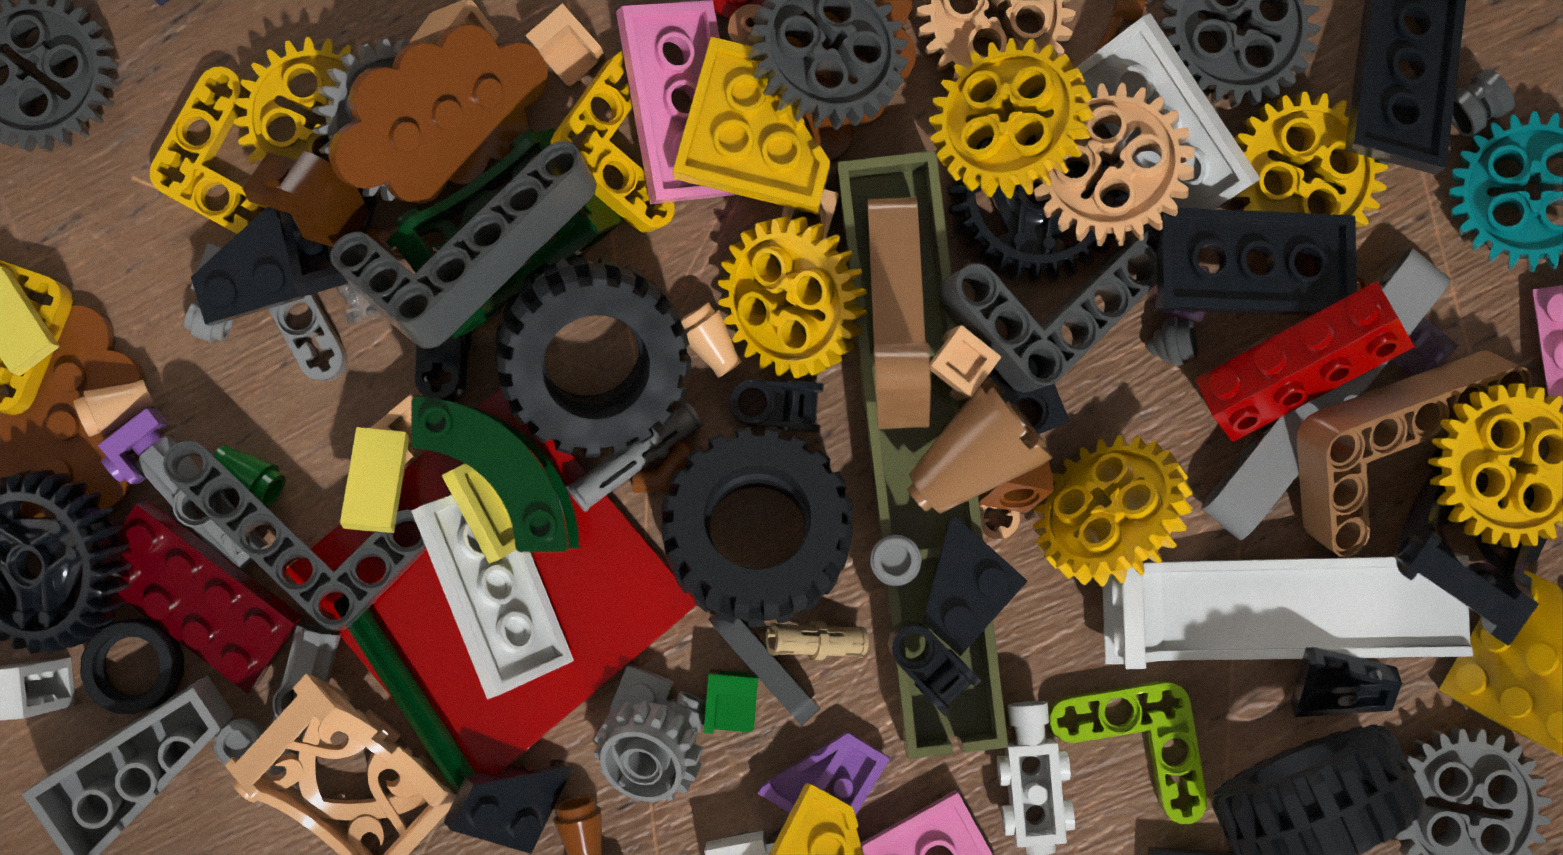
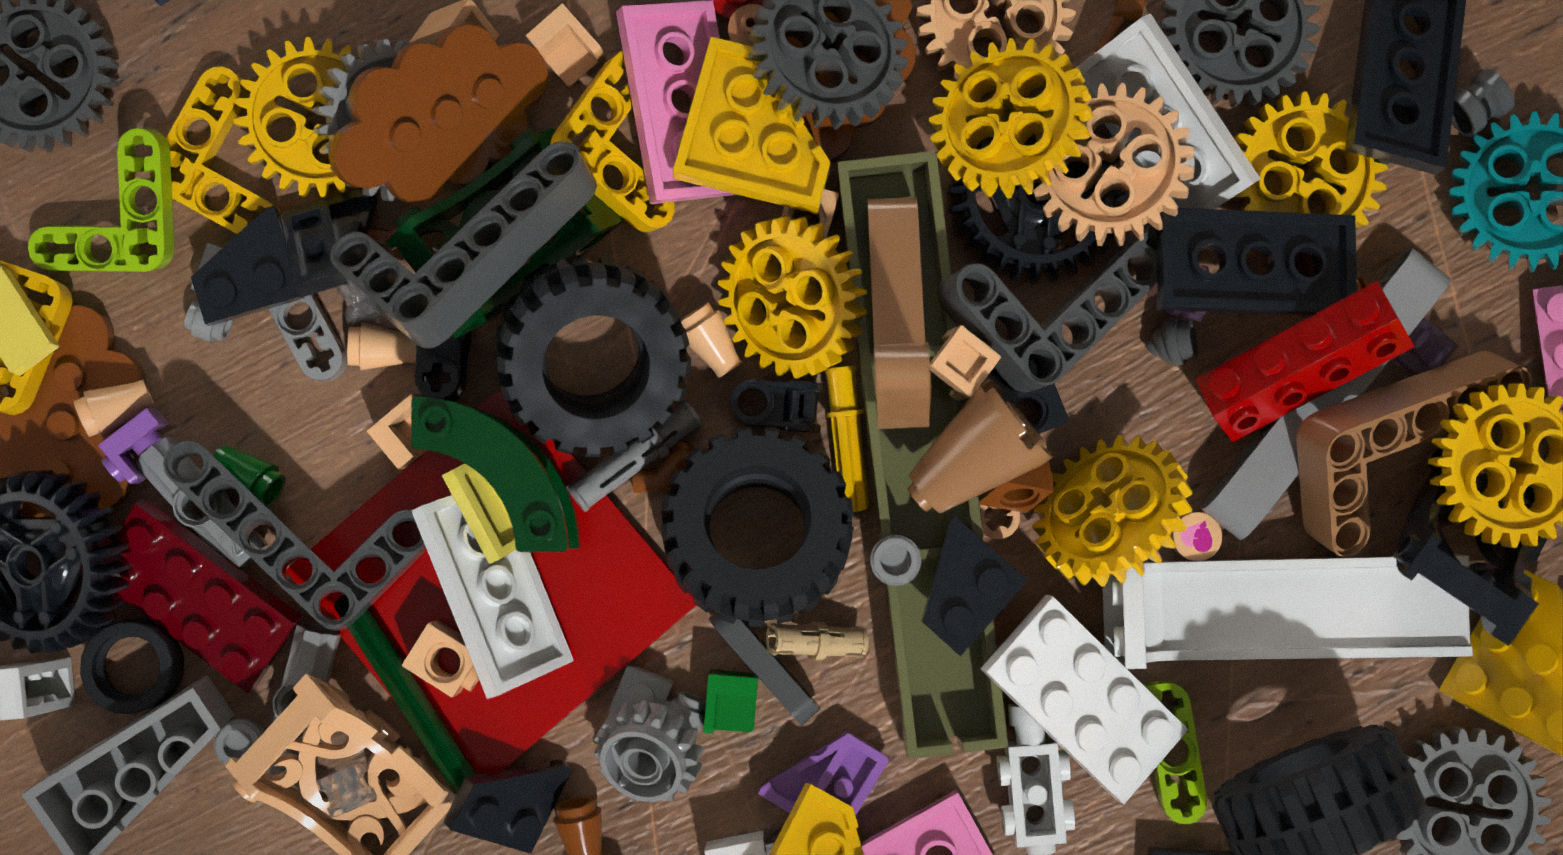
(127, 237): none -> lime beam
(311, 193): reddish brown brick -> none
(346, 789): none -> clear wheel
(374, 480): light yellow tile -> none
(378, 347): none -> light nougat cone
(424, 659): none -> light nougat brick
(848, 433): none -> yellow axle
(936, 670): black piece -> none
(1084, 698): none -> white plate
(1200, 539): none -> light nougat tile
(1343, 685): black wing -> none

